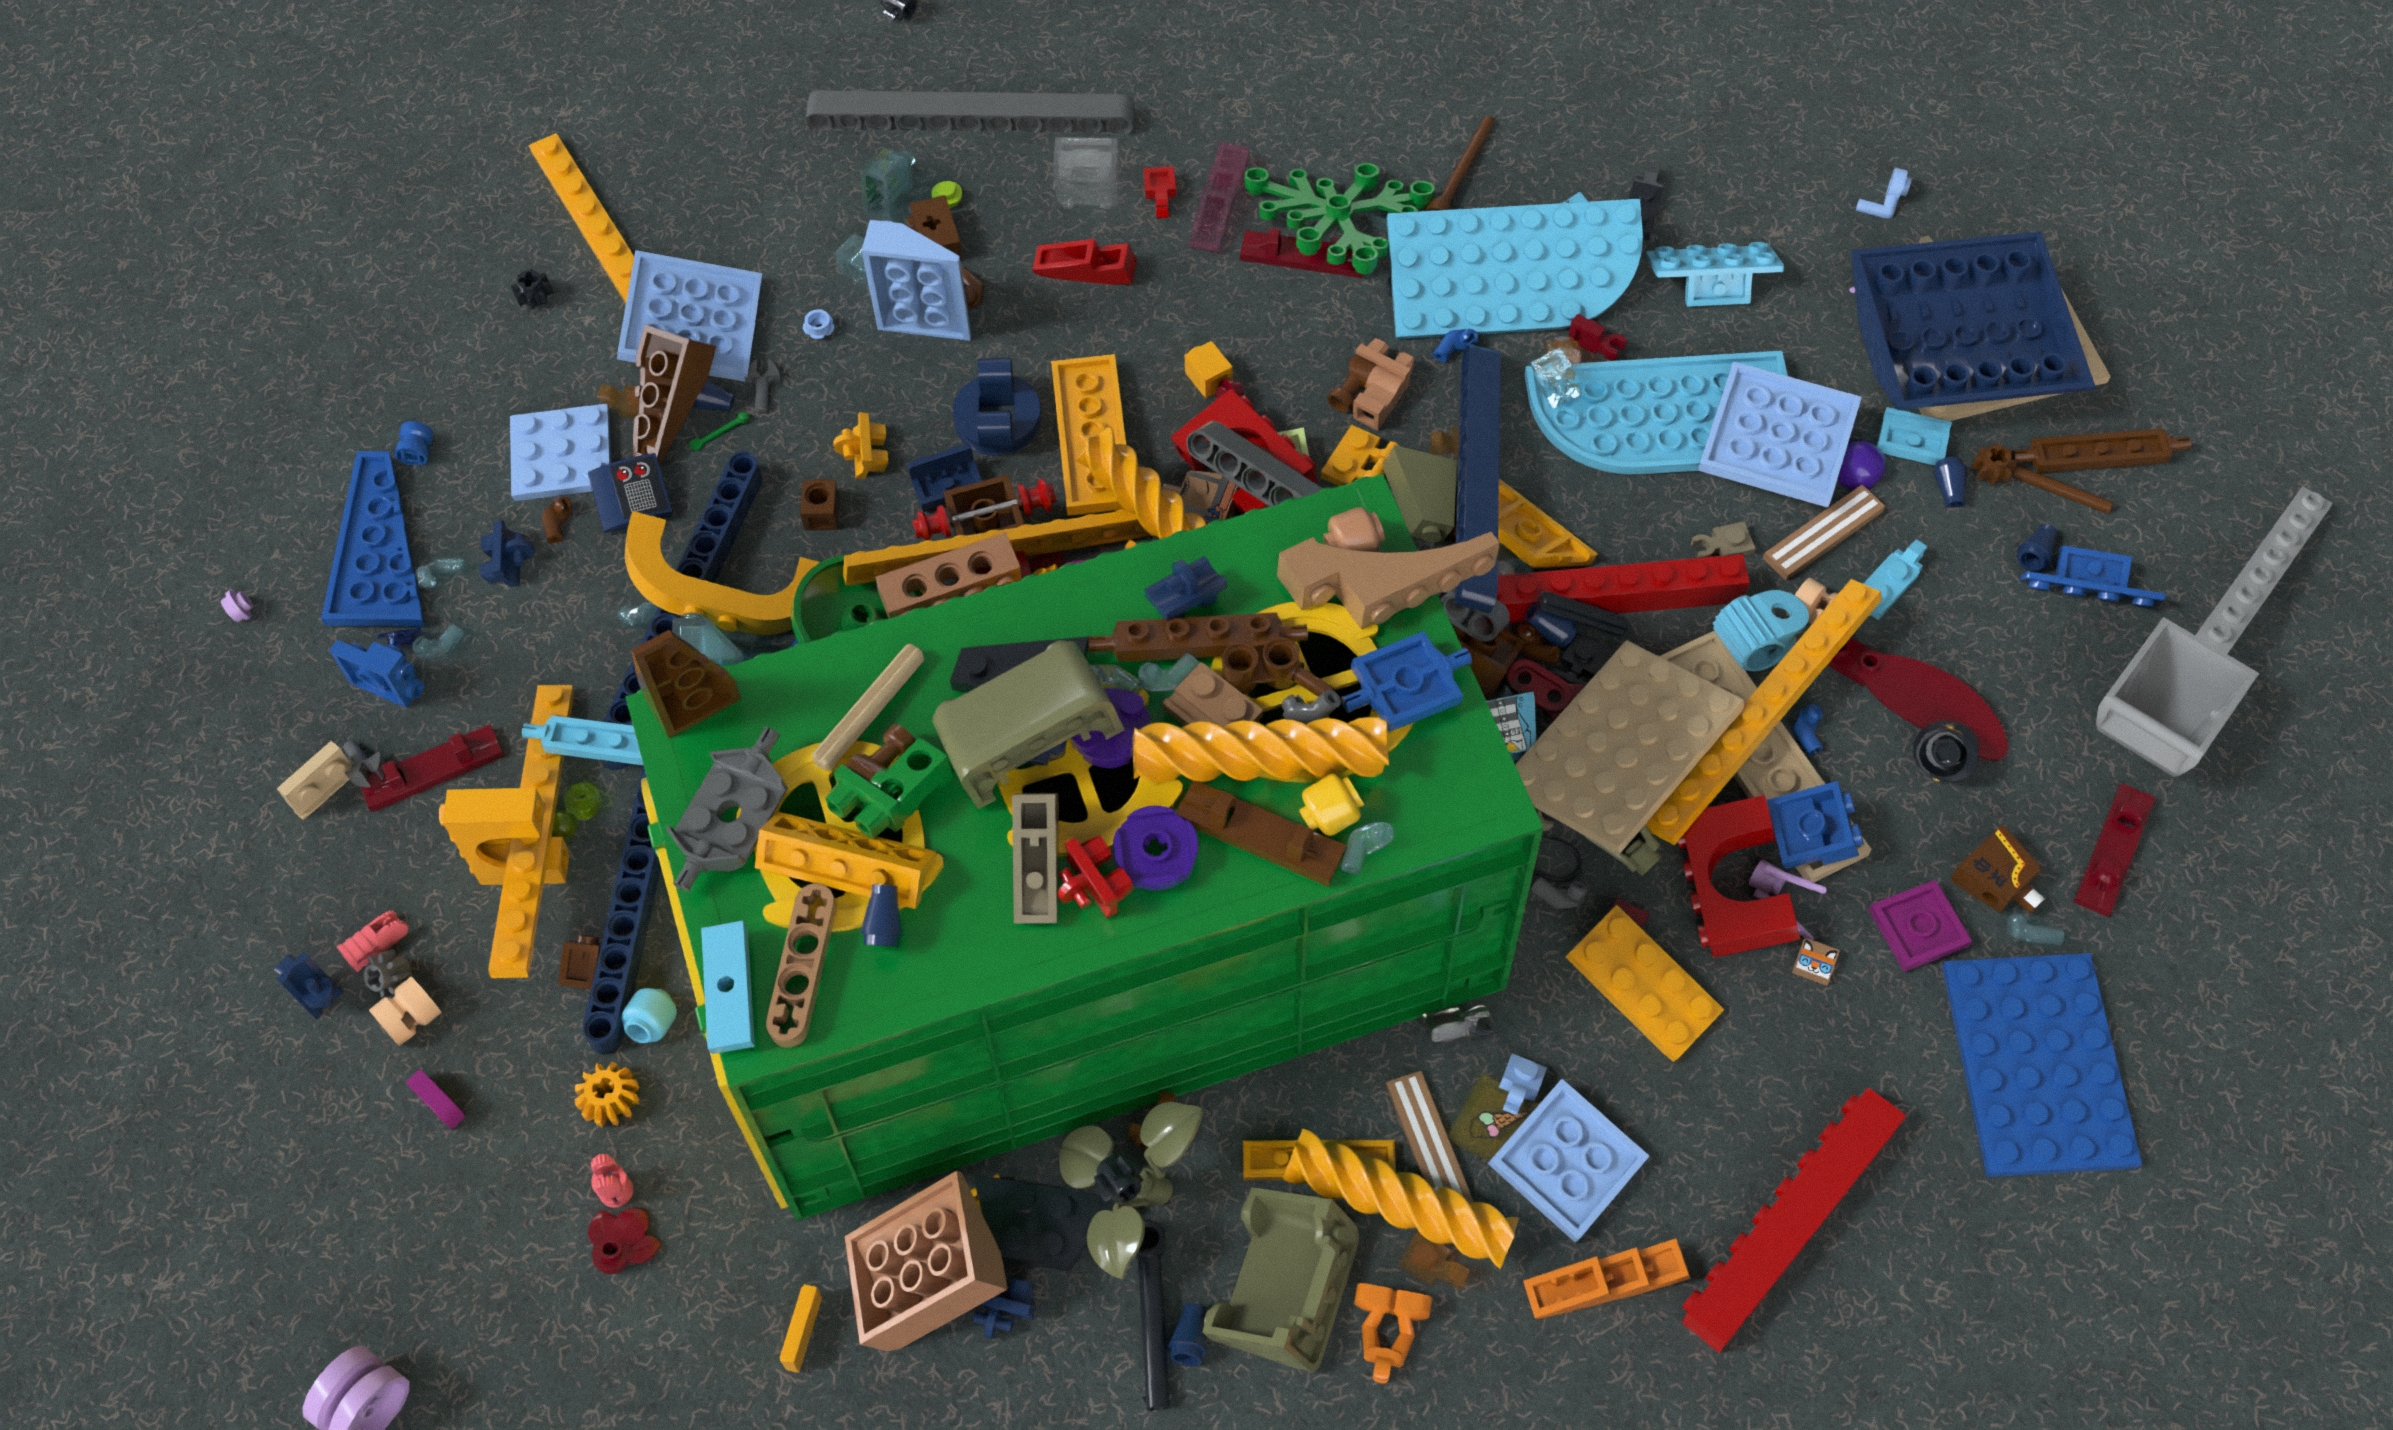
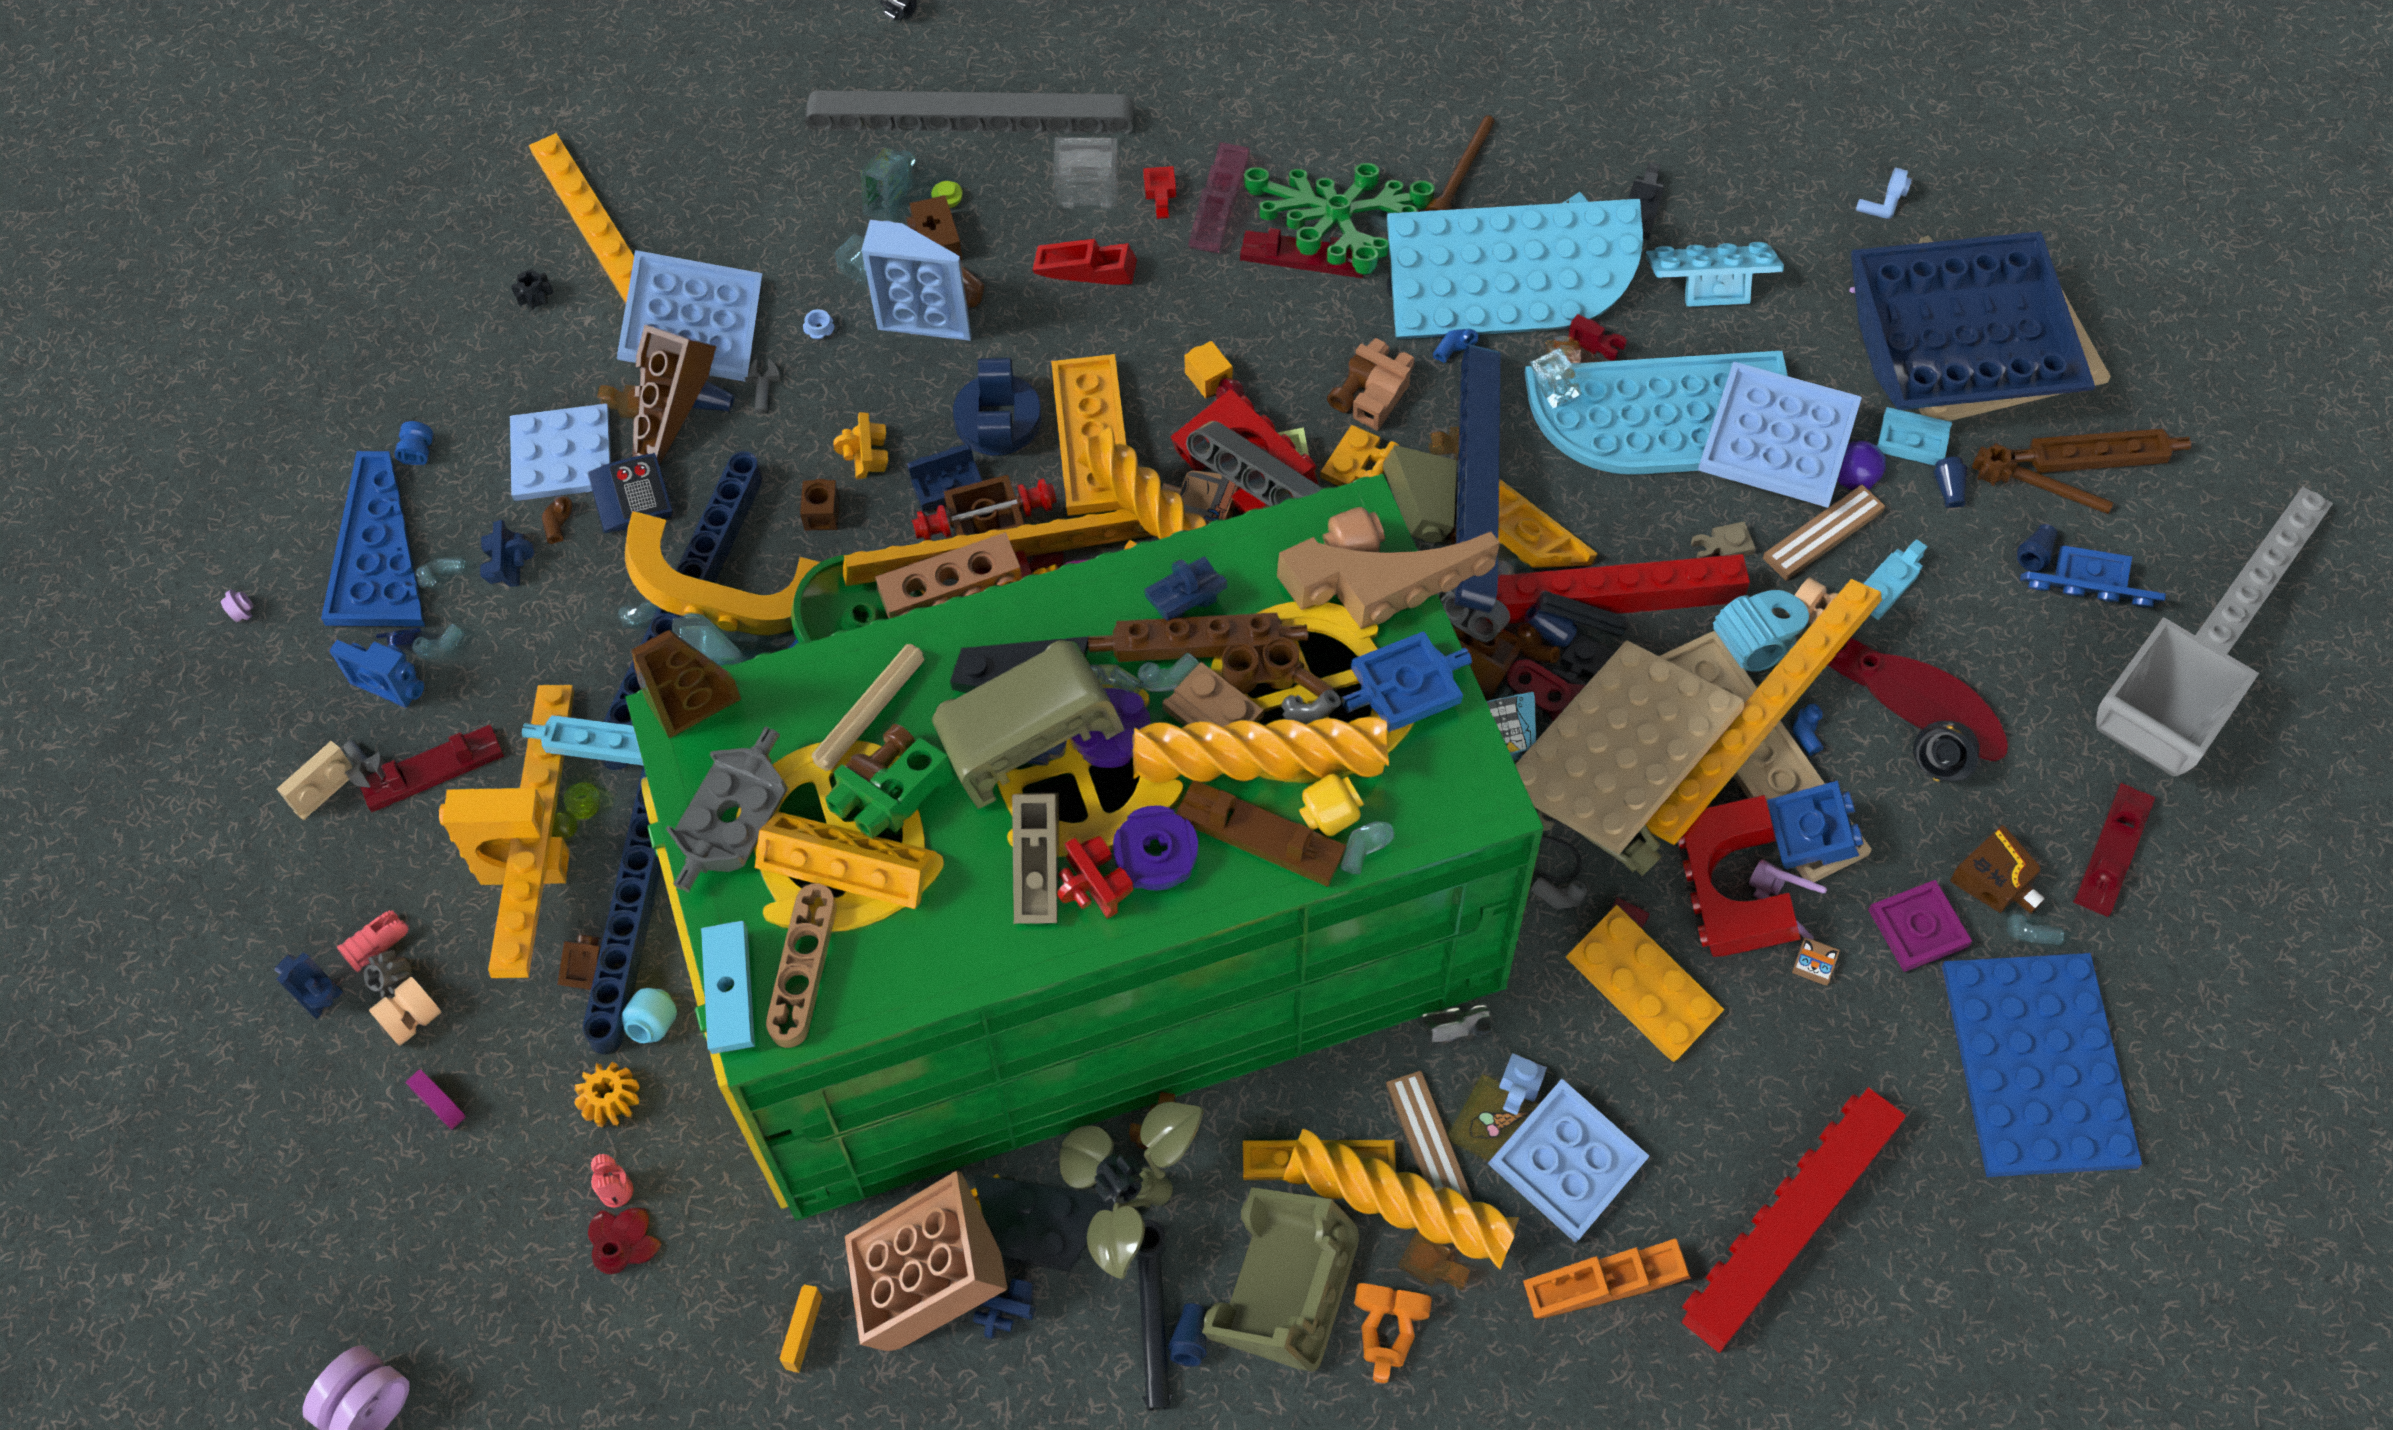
(697, 444): green hinge -> none
(882, 917): dark blue cone -> none

